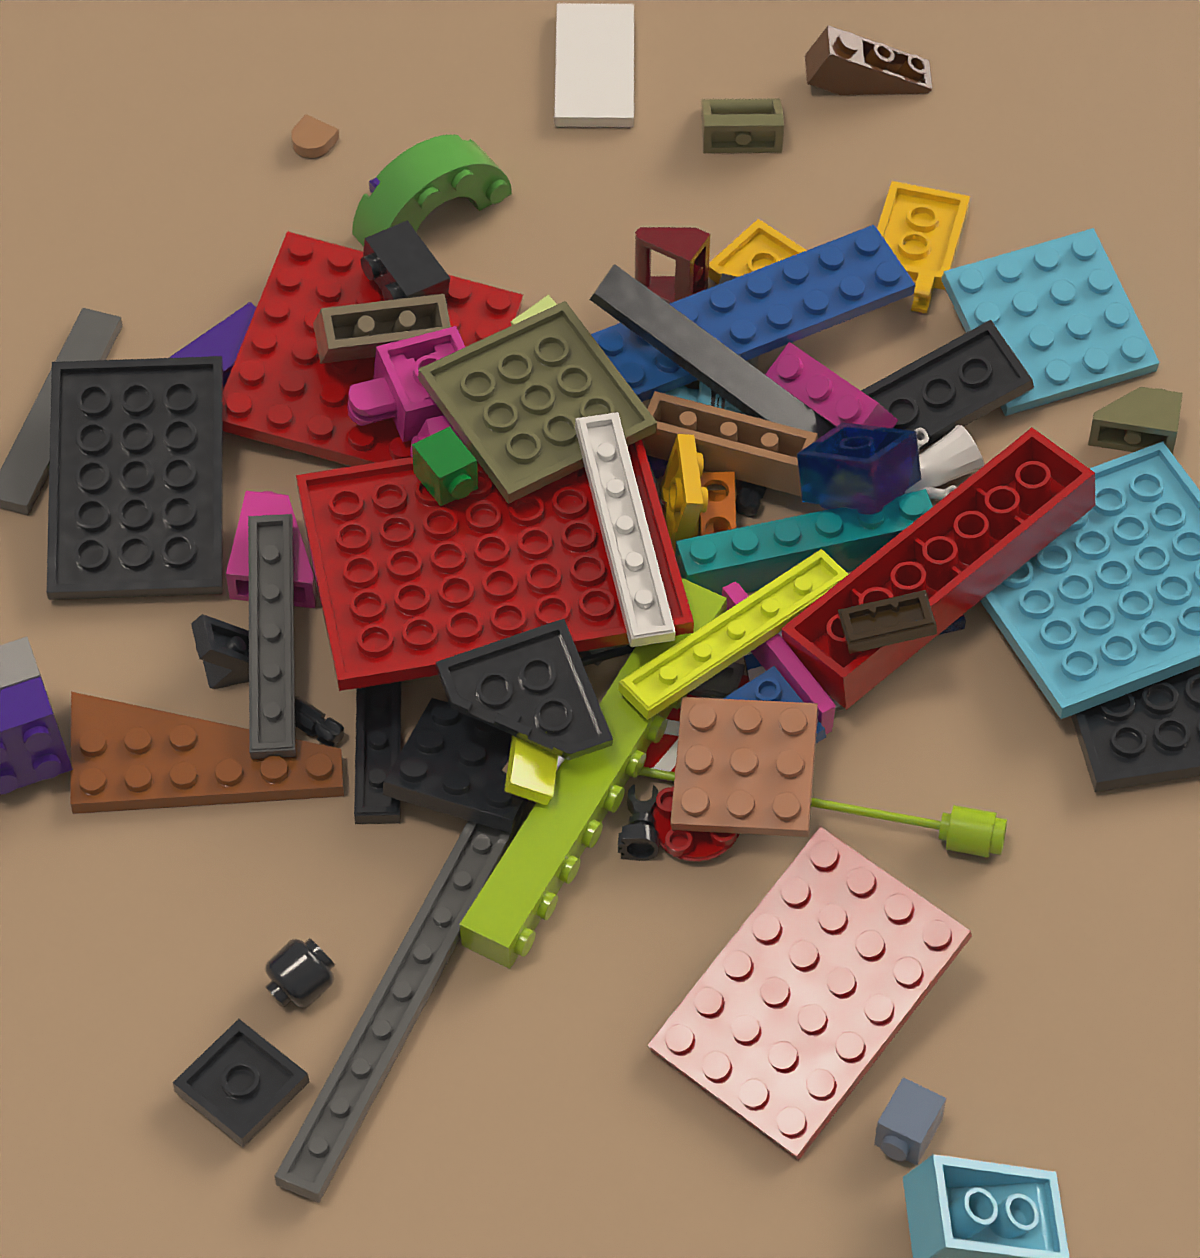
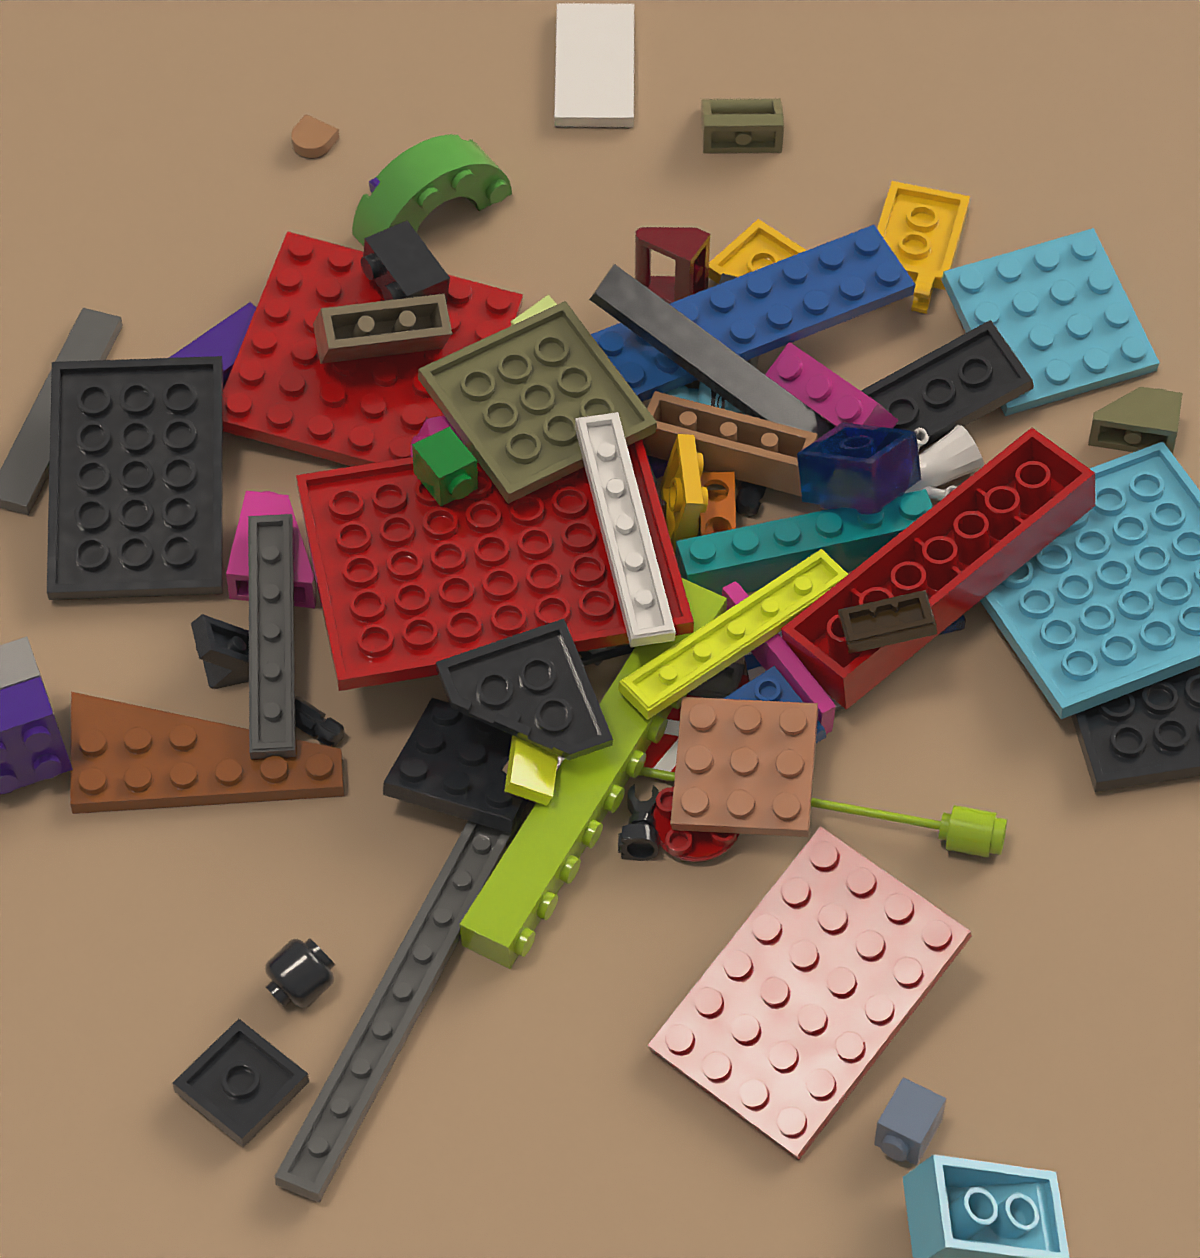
(376, 751): black tile -> none
(396, 386): dark pink brick -> none
(864, 67): reddish brown slope -> none

